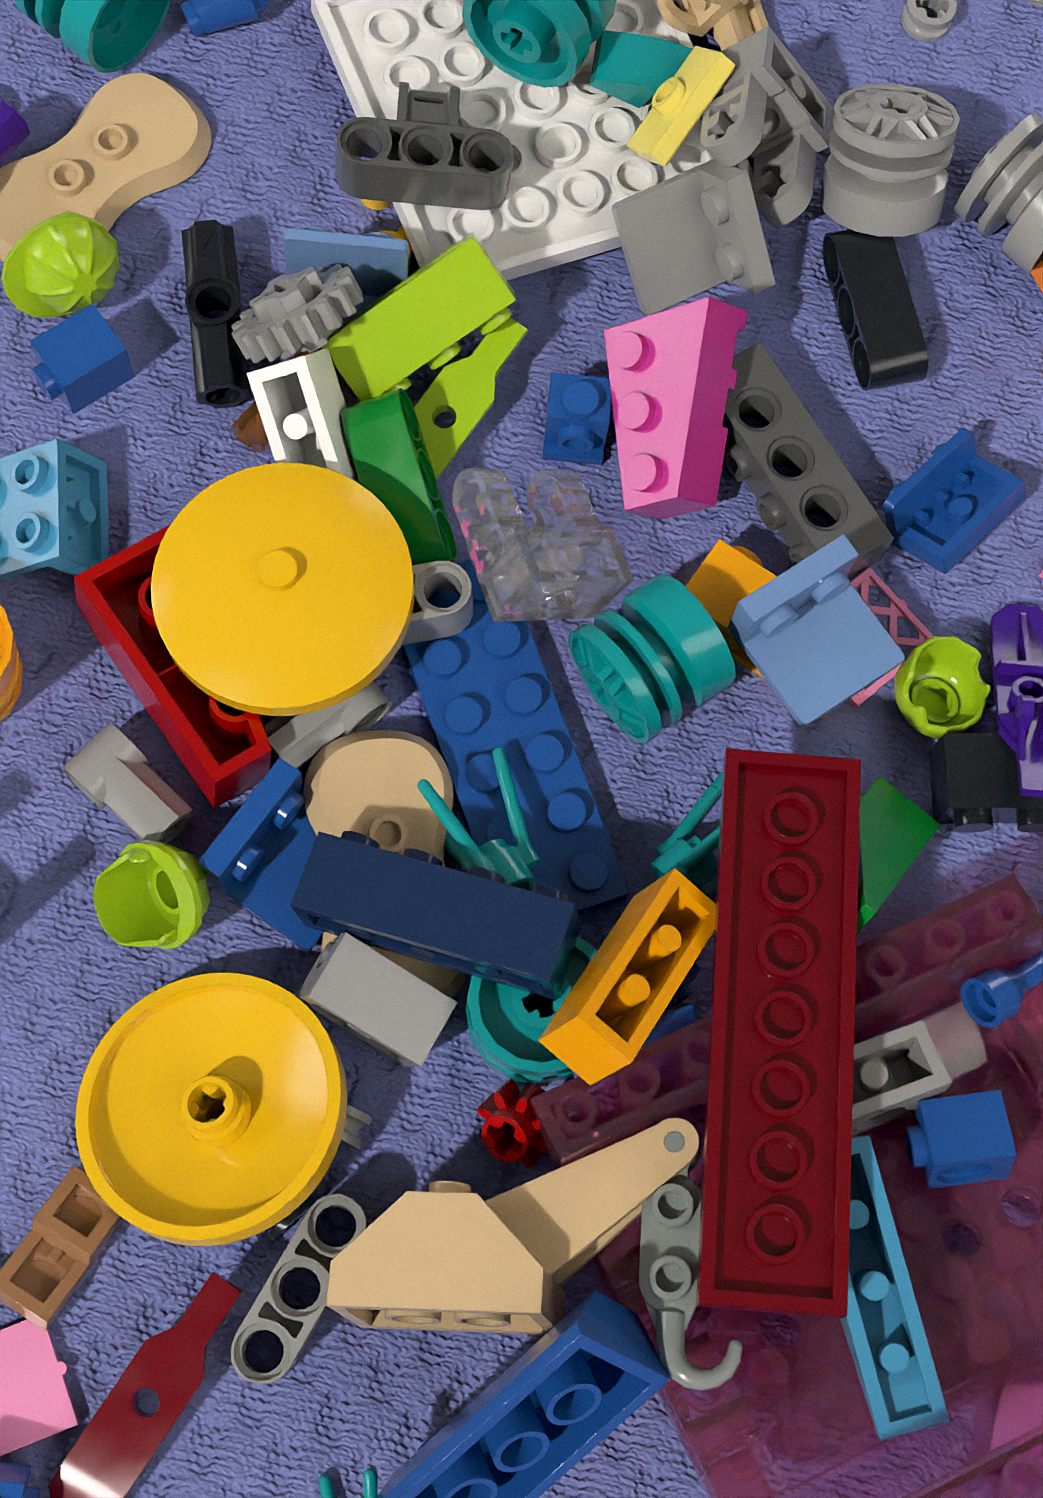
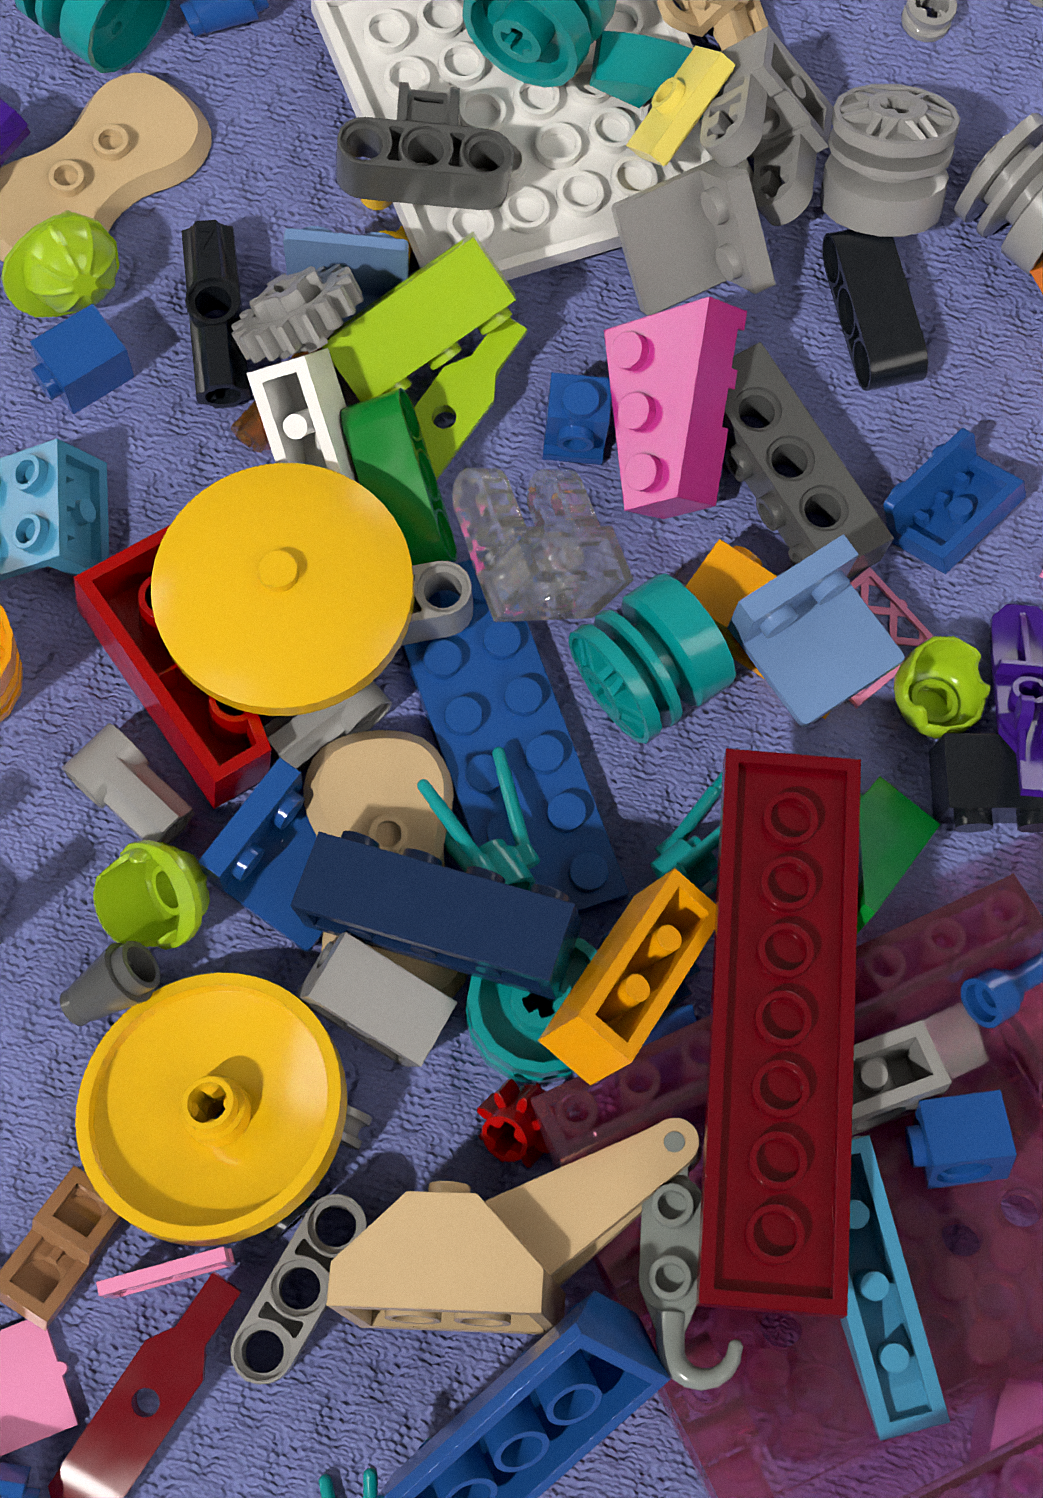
(113, 982): none -> dark grey cone
(166, 1273): none -> bright pink window

